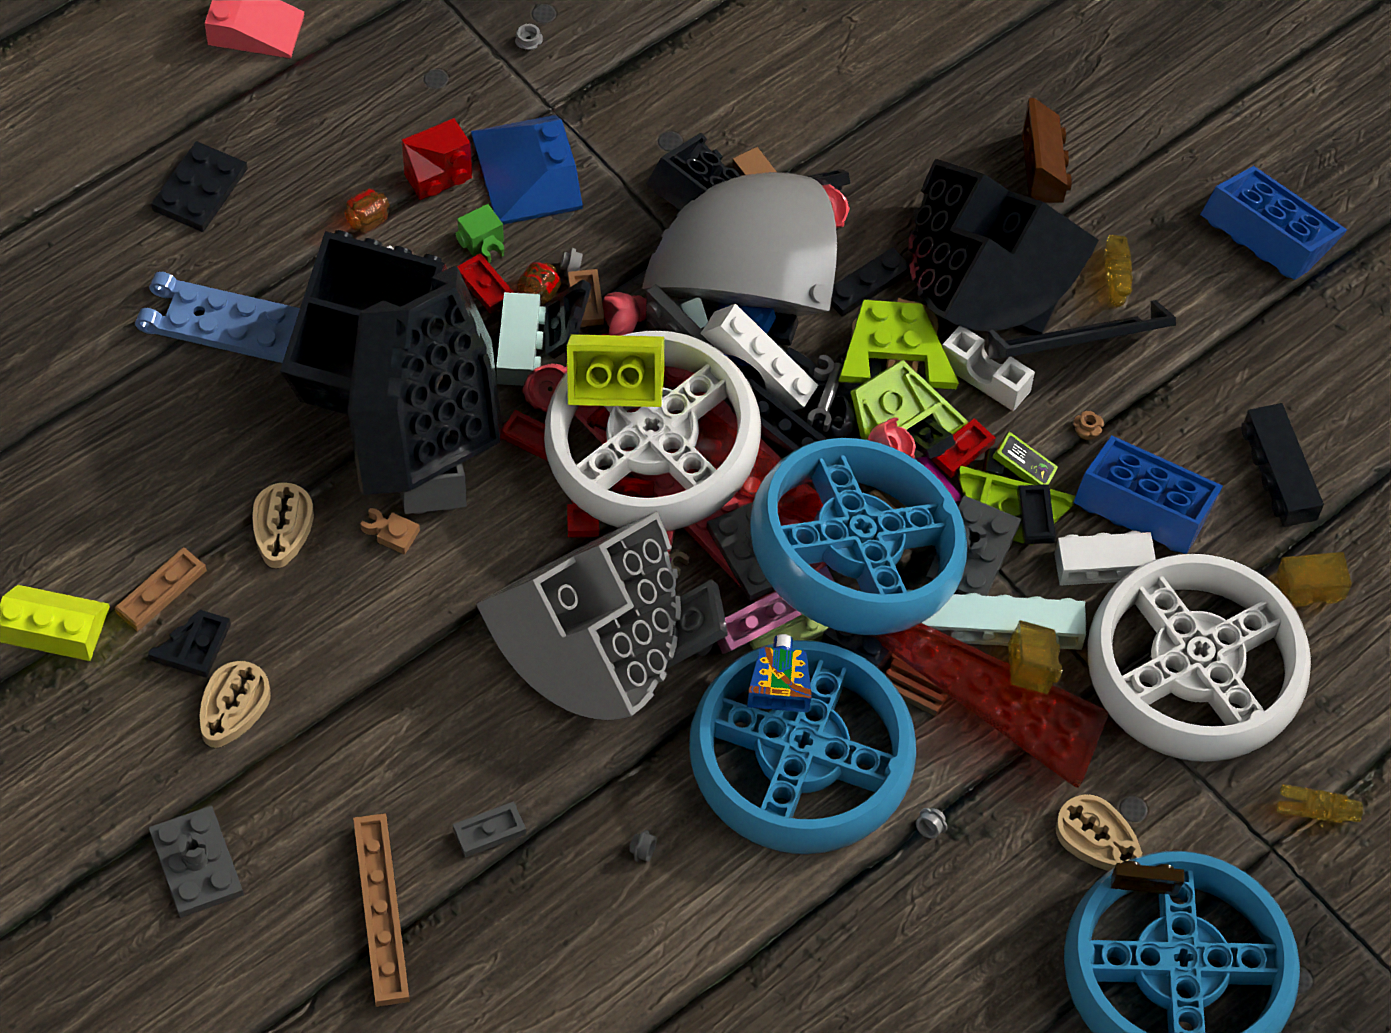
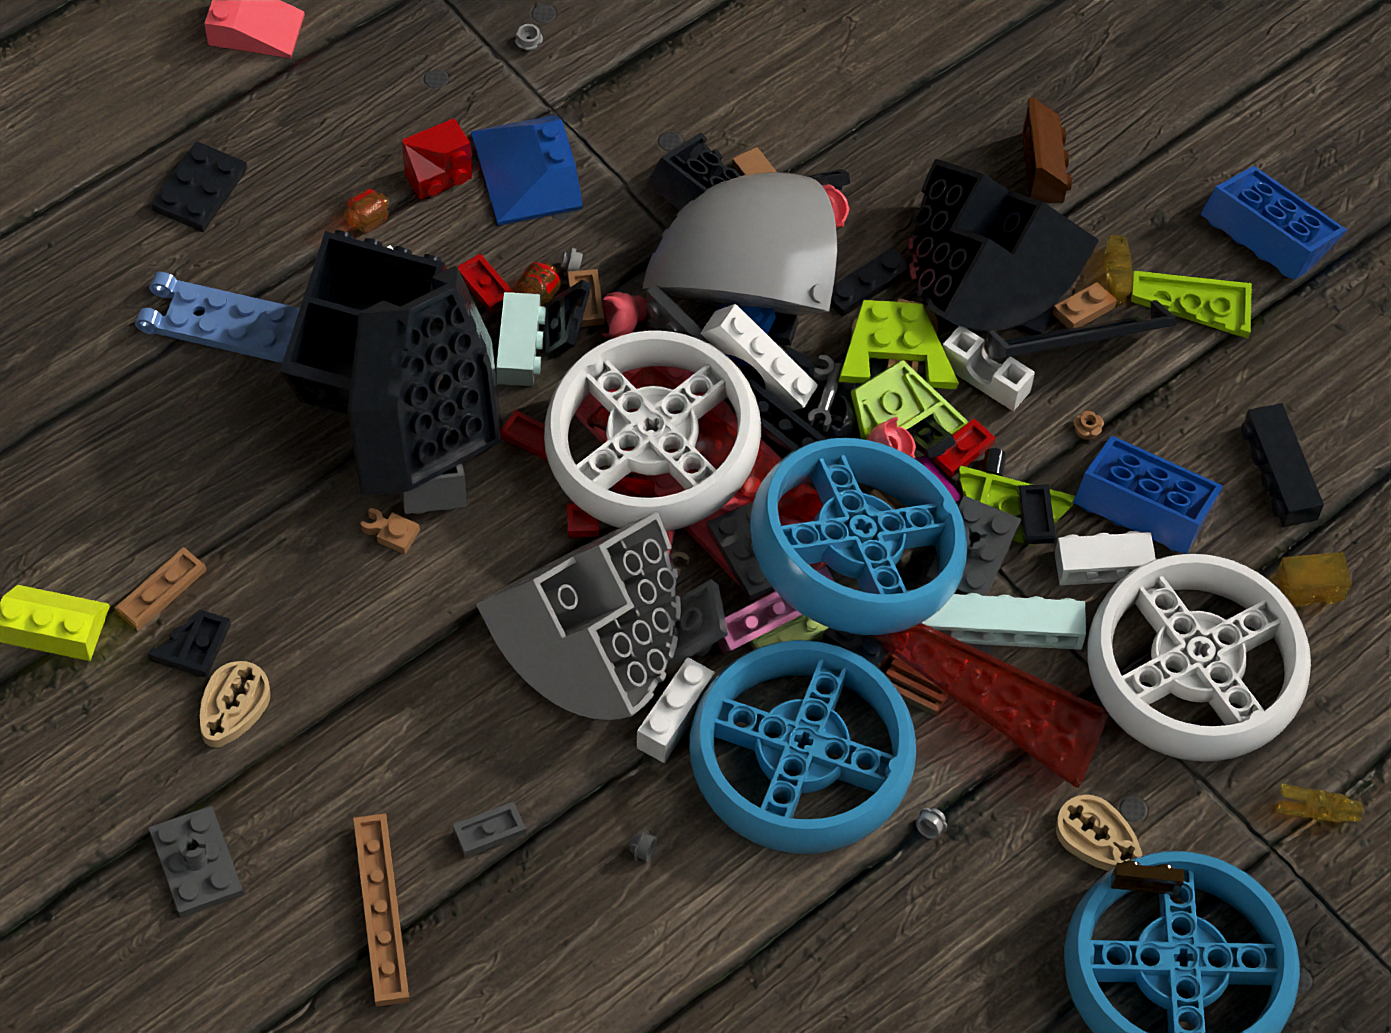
(266, 519): tan piece -> none
(481, 232): bright green brick -> none
(537, 384): coral piece -> none
(615, 370): neon yellow slope -> none
(674, 710): none -> white brick
(694, 309): light aqua slope -> none
(781, 678): torso -> none
(1024, 461): tile -> none
(1034, 657): clear yellow brick -> none
(1084, 306): none -> medium nougat plate
(1201, 300): none -> lime wing

